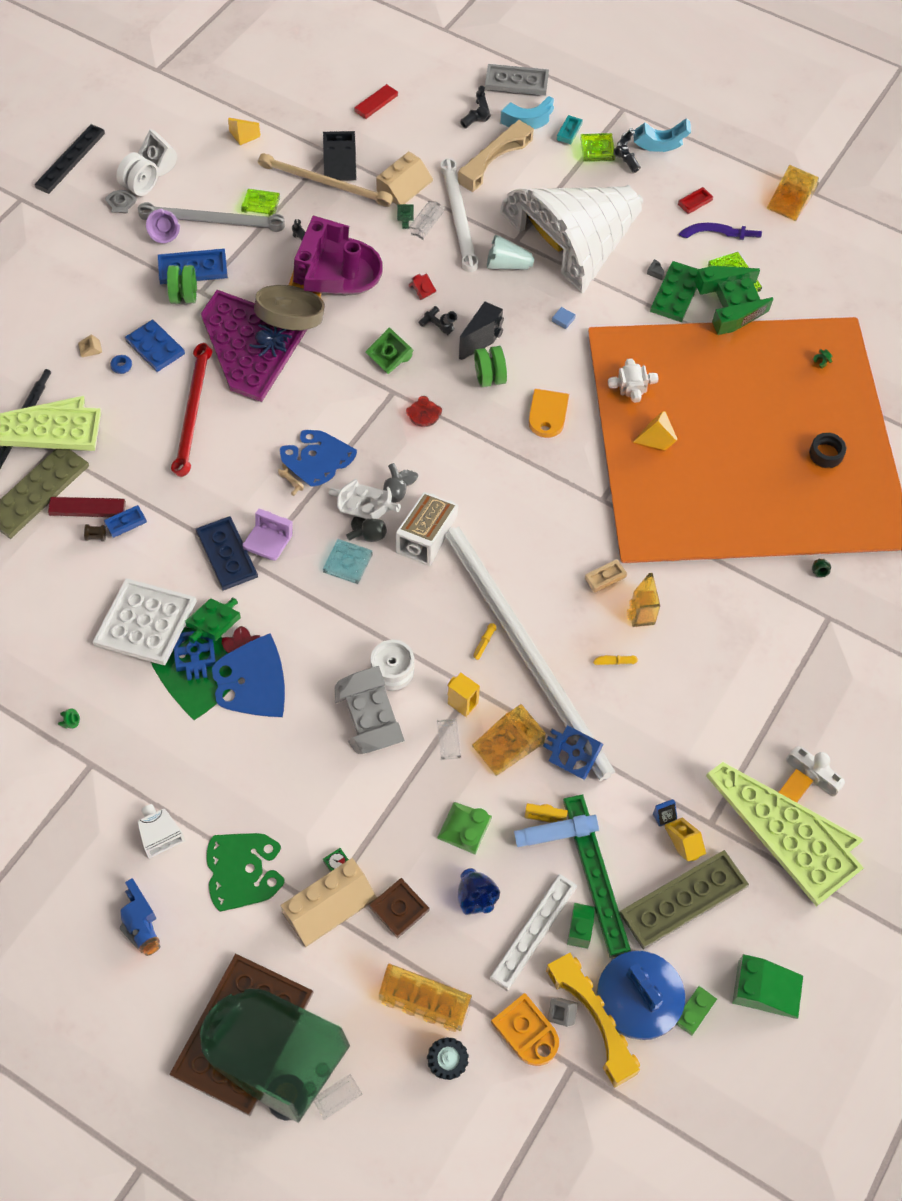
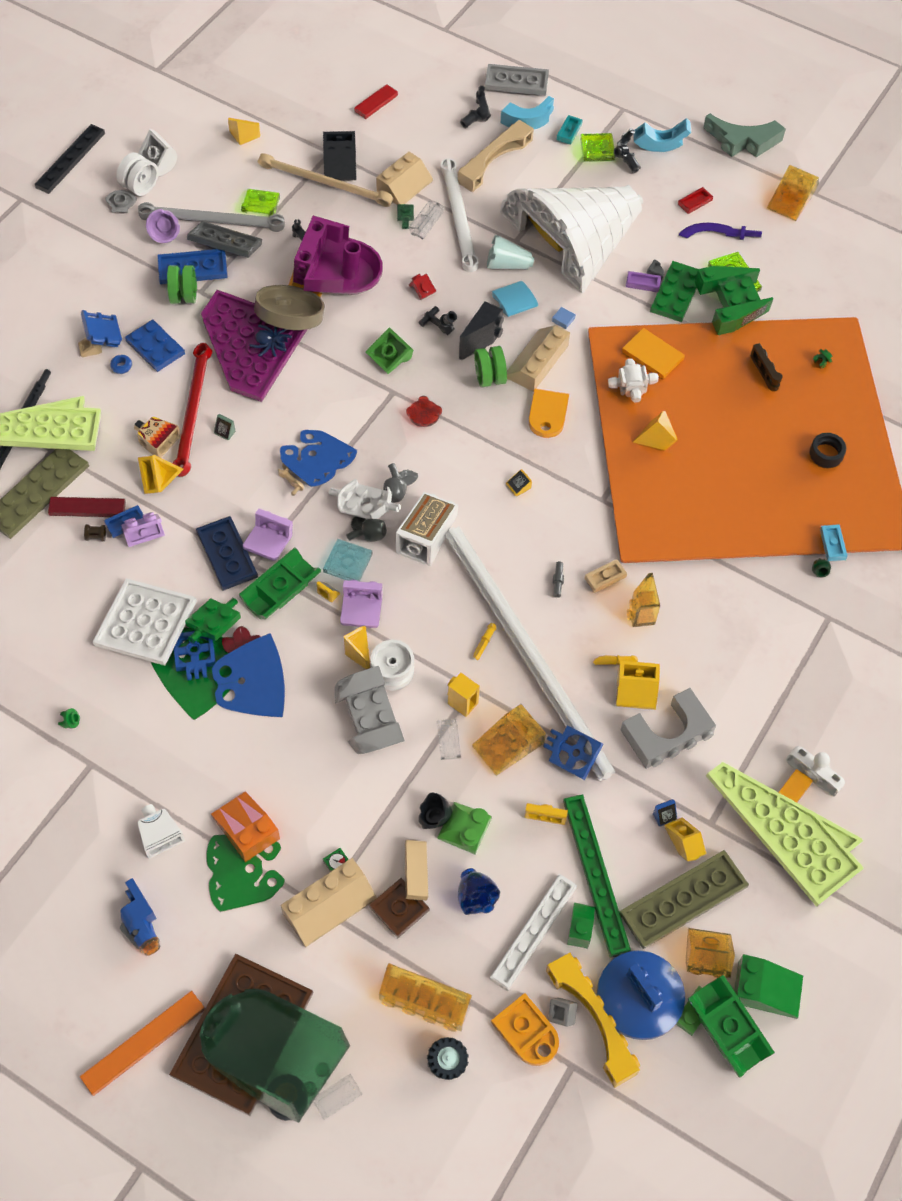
(101, 330): none -> blue plate
(142, 529): none -> lavender bracket
(142, 1043): none -> orange tile
(157, 435): none -> torso
(157, 473): none -> yellow slope
(224, 239): none -> dark grey tile
(224, 427): none -> slope
(246, 826): none -> orange slope
(278, 584): none -> green piece
(327, 591): none -> yellow slope
(357, 647): none -> yellow slope
(361, 603): none -> lavender bracket
(416, 870): none -> tan tile
(434, 811): none -> black hair
(515, 298): none -> medium azure slope
(519, 483): none -> slope
(539, 357): none -> tan slope
(558, 579): none -> dark grey bar
(578, 826): light blue piece -> none
(637, 684): none -> yellow slope
(643, 281): none -> medium lavender tile
(653, 353): none -> light orange tile
(654, 749): none -> light grey arch
(709, 953): none -> clear yellow slope
(730, 1025): none -> green piece
(738, 137): none -> sand green arch
(766, 367): none -> dark brown plate
(833, 543): none -> medium azure plate

